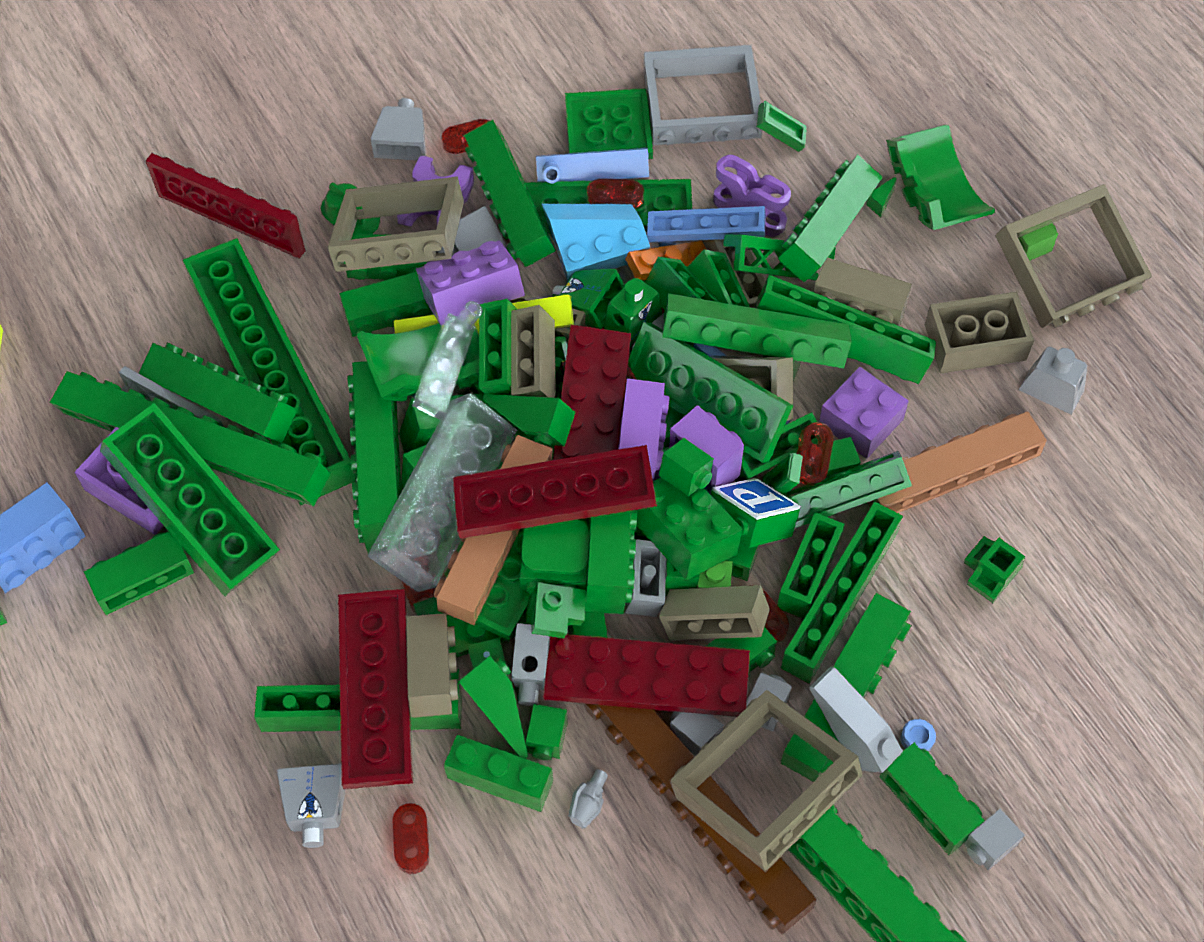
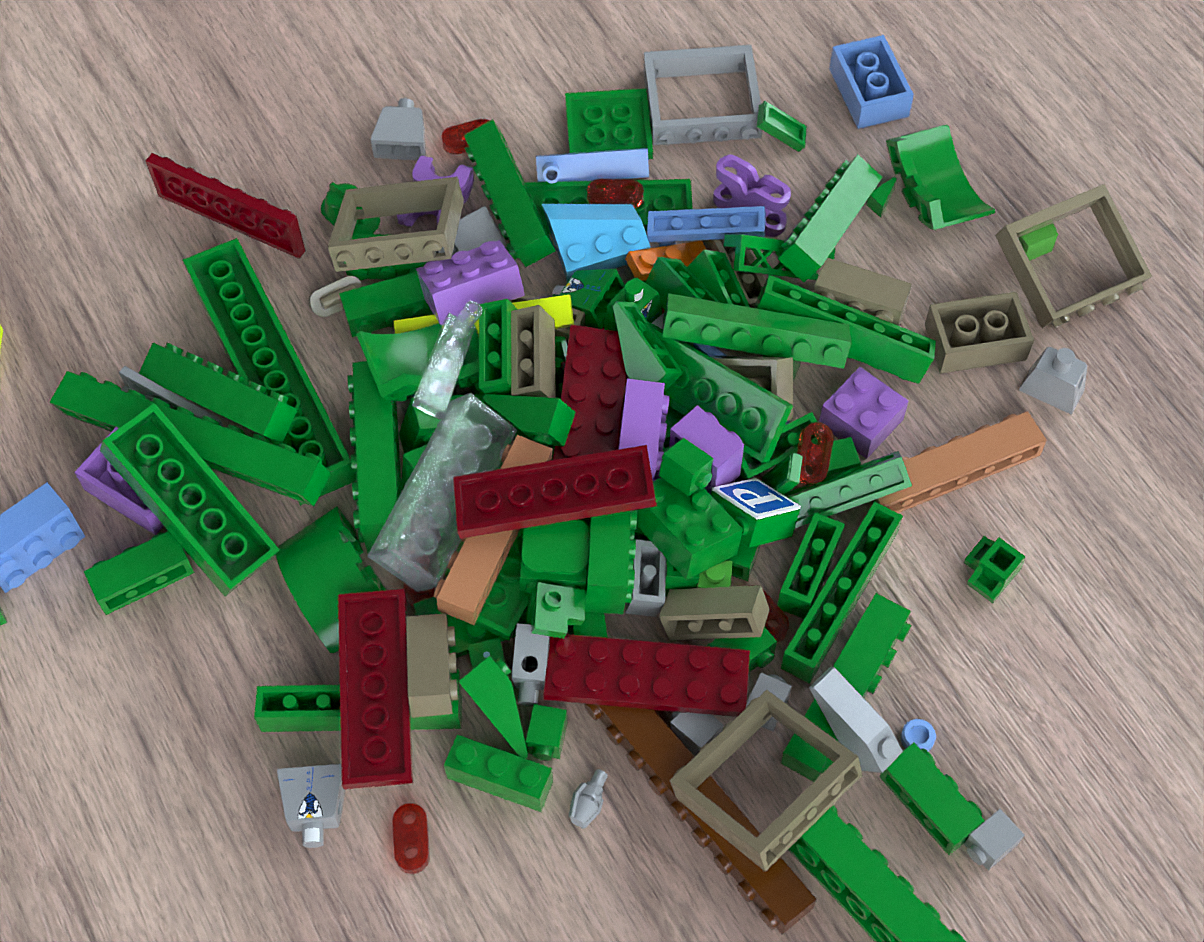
(321, 565): none -> green panel
(326, 299): none -> dark tan piece
(642, 349): none -> green slope
(871, 81): none -> medium blue brick

